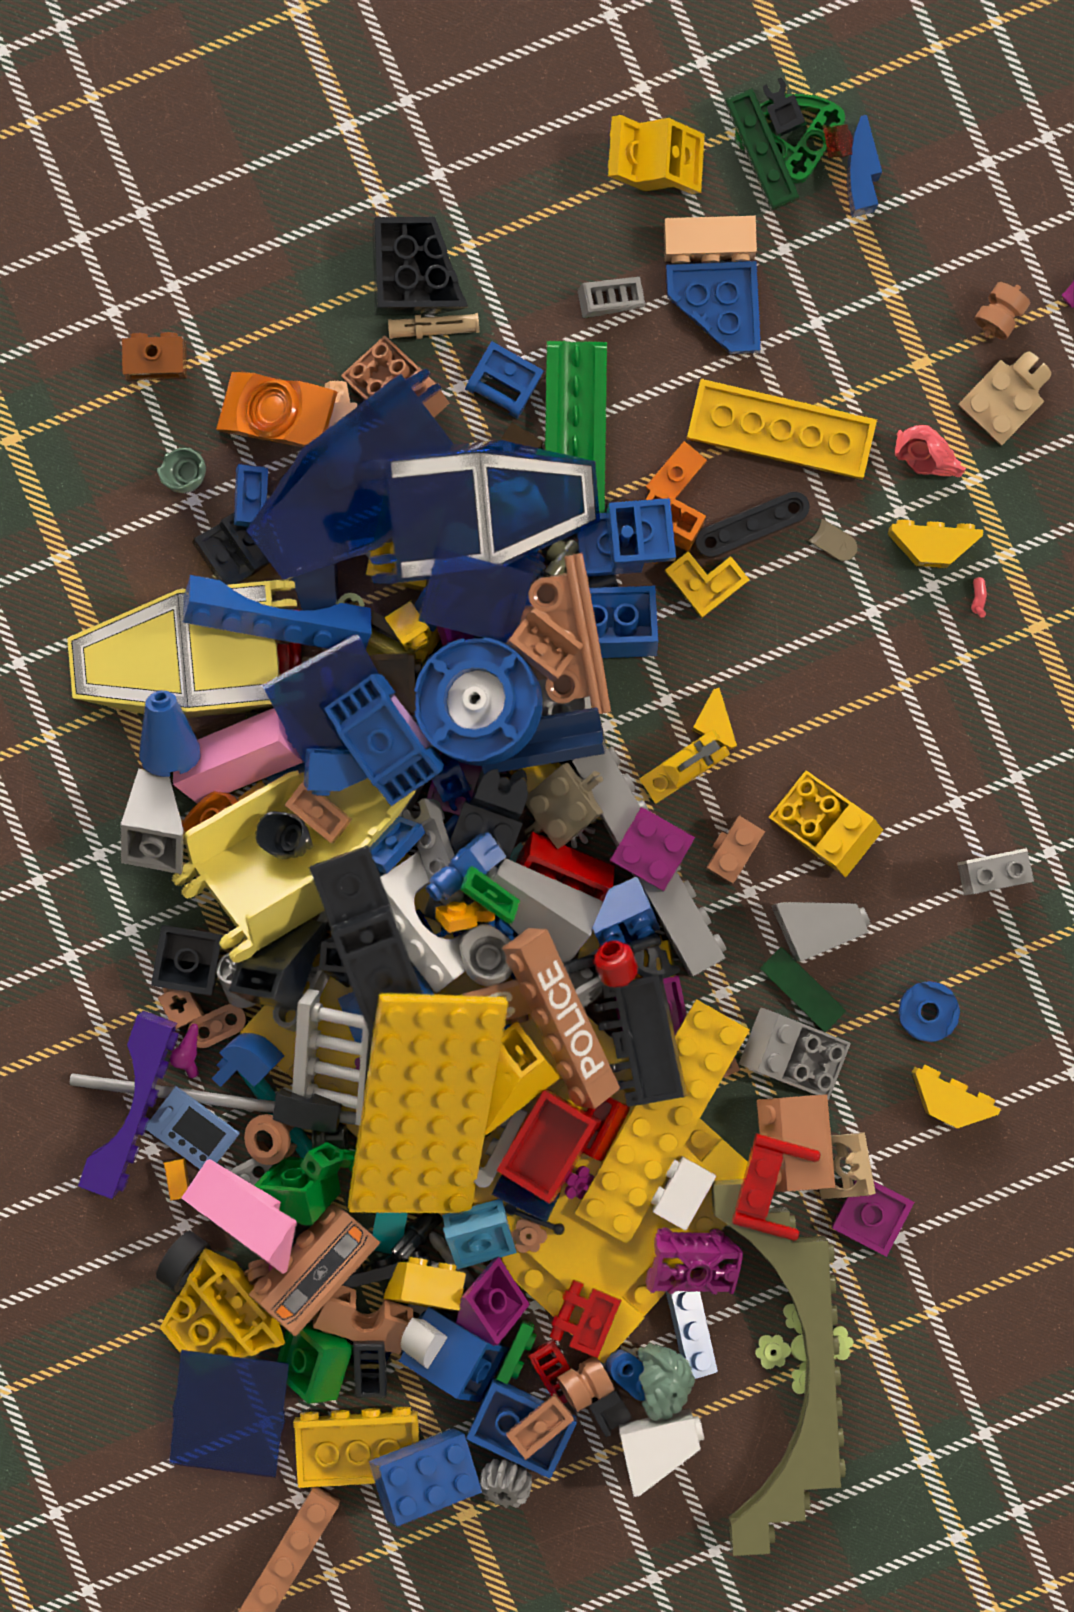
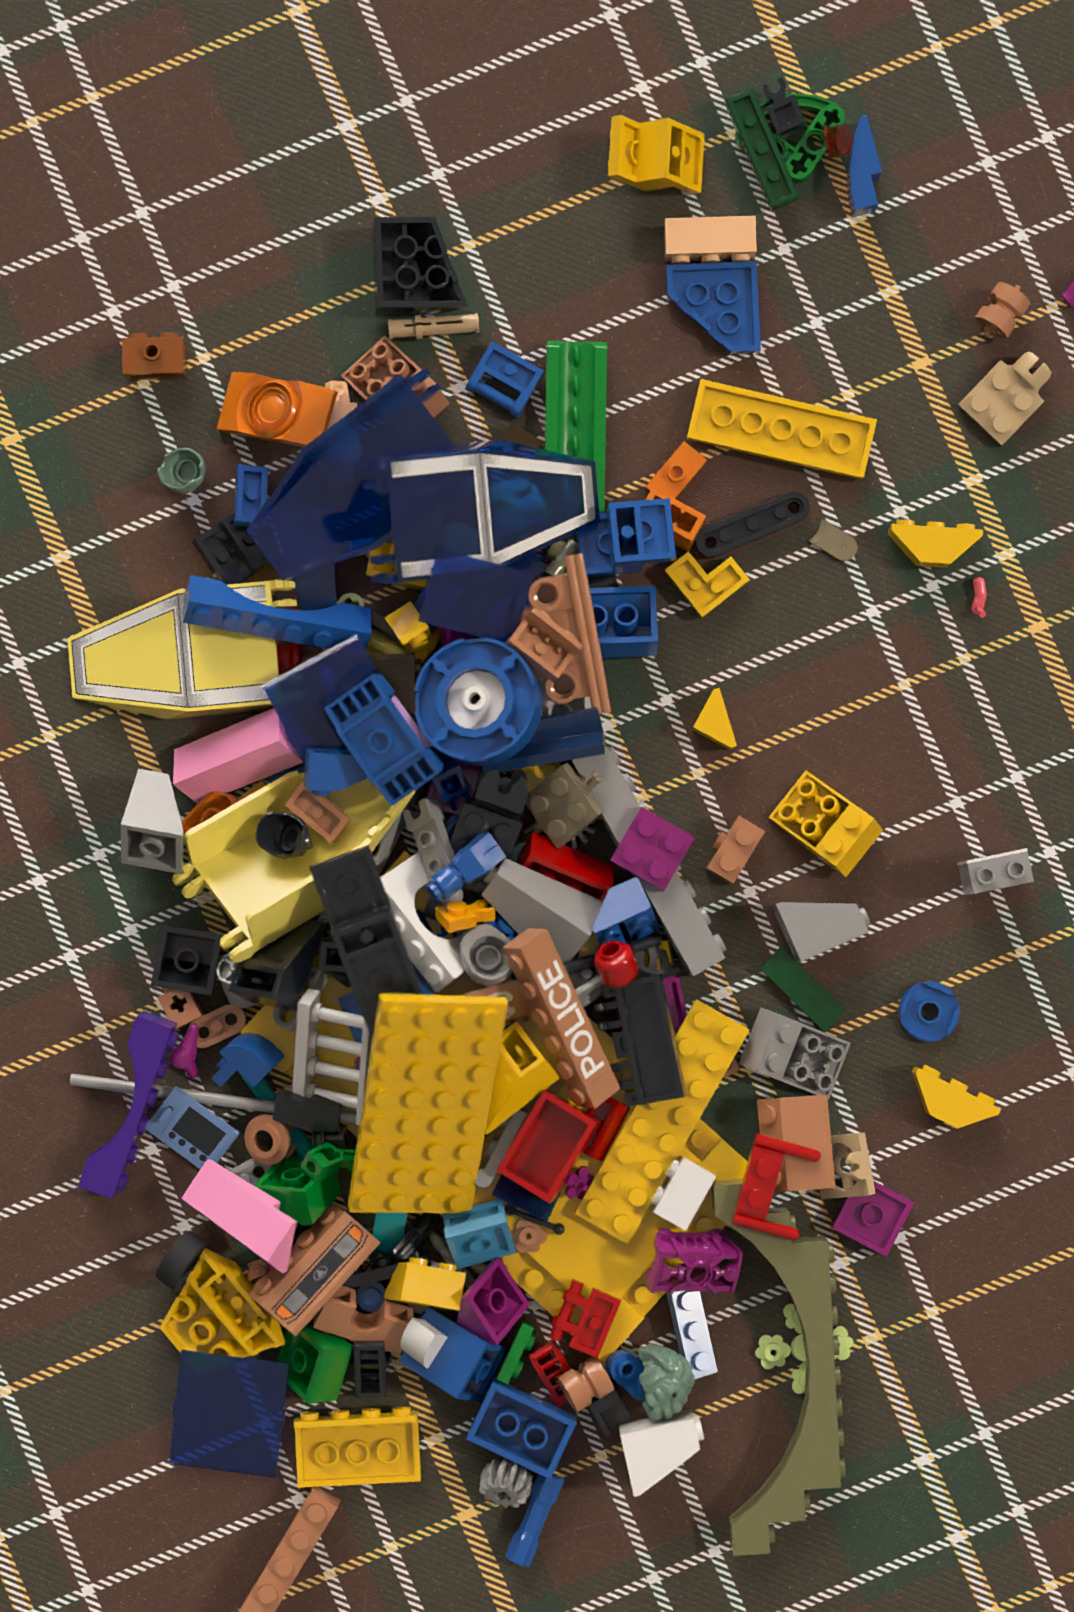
(167, 737): blue cone -> none
(176, 1178): light orange piece -> none
(370, 1296): none -> blue plate
(395, 843): blue panel -> none
(425, 1477): blue brick -> none
(490, 895): green slope -> none
(526, 1538): none -> blue axle
(540, 1426): nougat plate -> none
(587, 289): light grey slope -> none
(684, 766): yellow plate -> none
(927, 452): coral hair -> none

